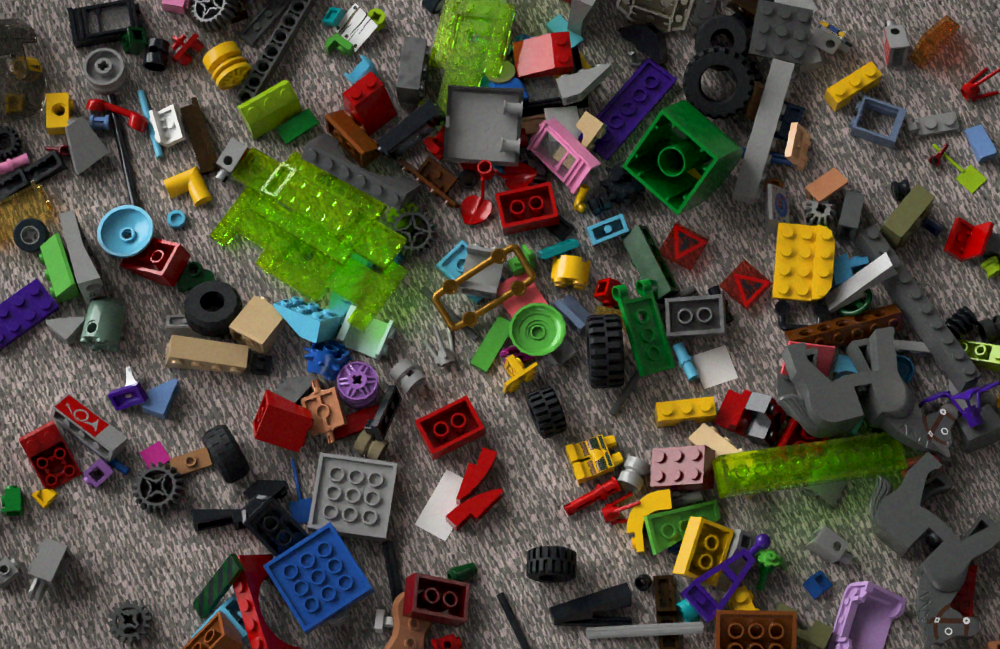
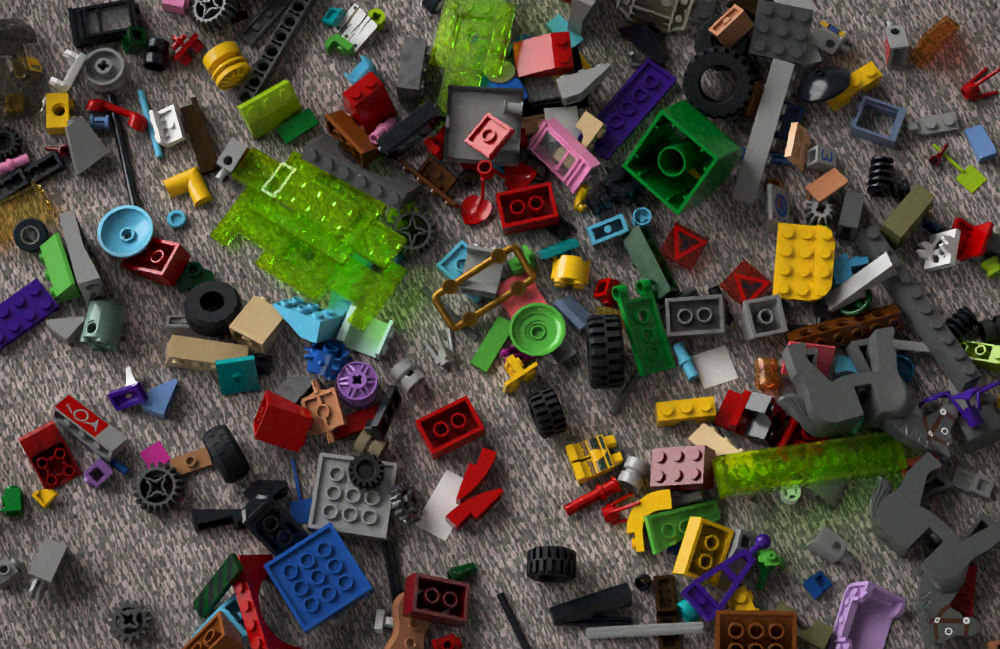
(65, 85): none -> white piece
(237, 375): none -> teal plate
(366, 459): none -> black tyre
(381, 129): none -> bright pink pin
(406, 503): none -> dark grey gear
(489, 136): none -> tile
(641, 214): none -> medium azure wheel
(731, 26): none -> nougat panel
(763, 318): none -> light grey slope
(766, 374): none -> clear orange wheel
(785, 496): none -> wheel
(821, 158): none -> light grey brick
(824, 84): none -> black dish
(879, 176): none -> black piece
(949, 246): none -> white piece
(971, 483): none -> light grey slope

